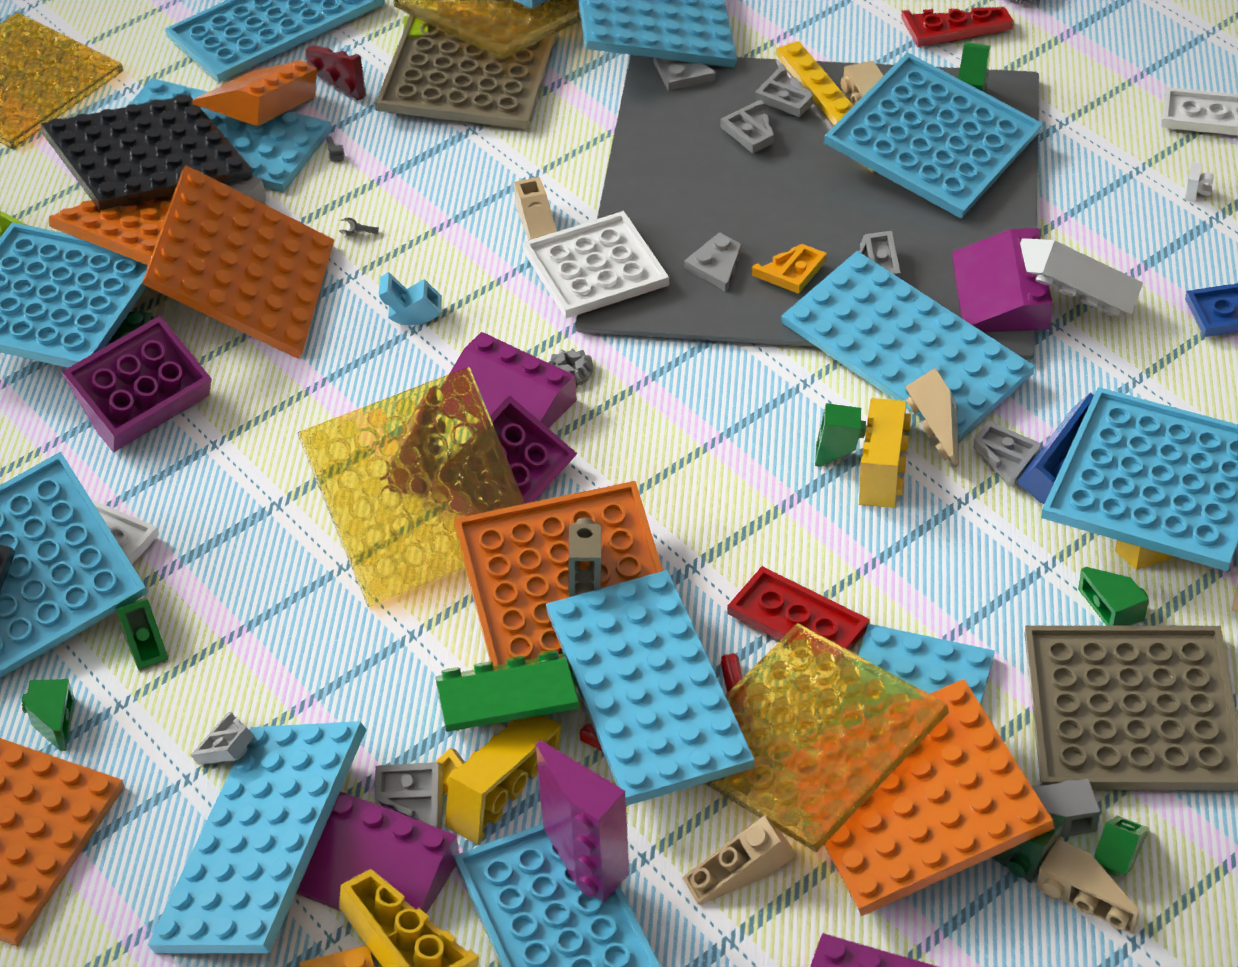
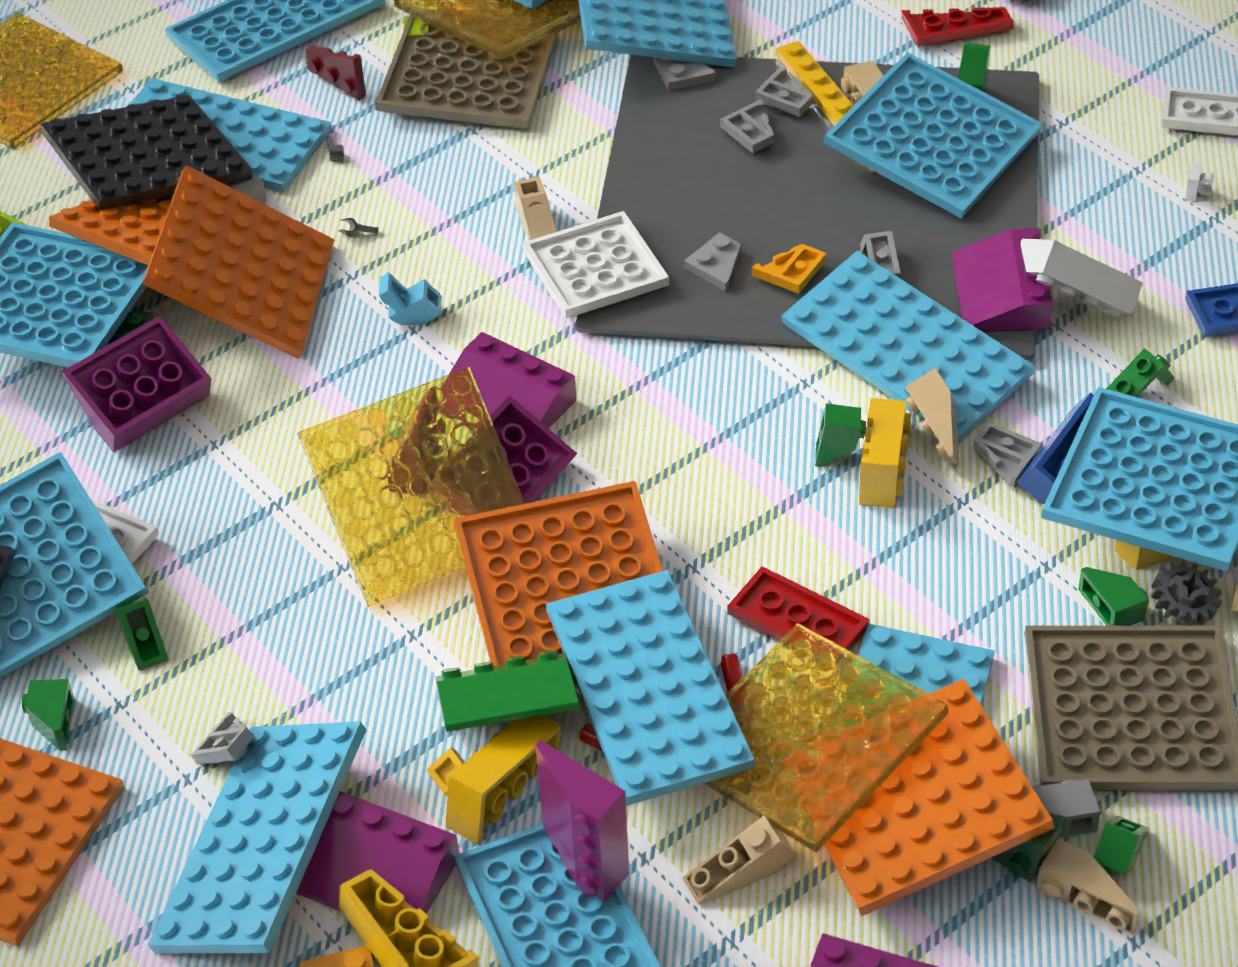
(263, 93): orange slope -> none
(412, 790): light grey wing -> none
(582, 362): light grey gear -> none
(584, 546): dark tan torso -> none
(1141, 373): none -> green bracket
(1186, 593): none -> dark grey gear

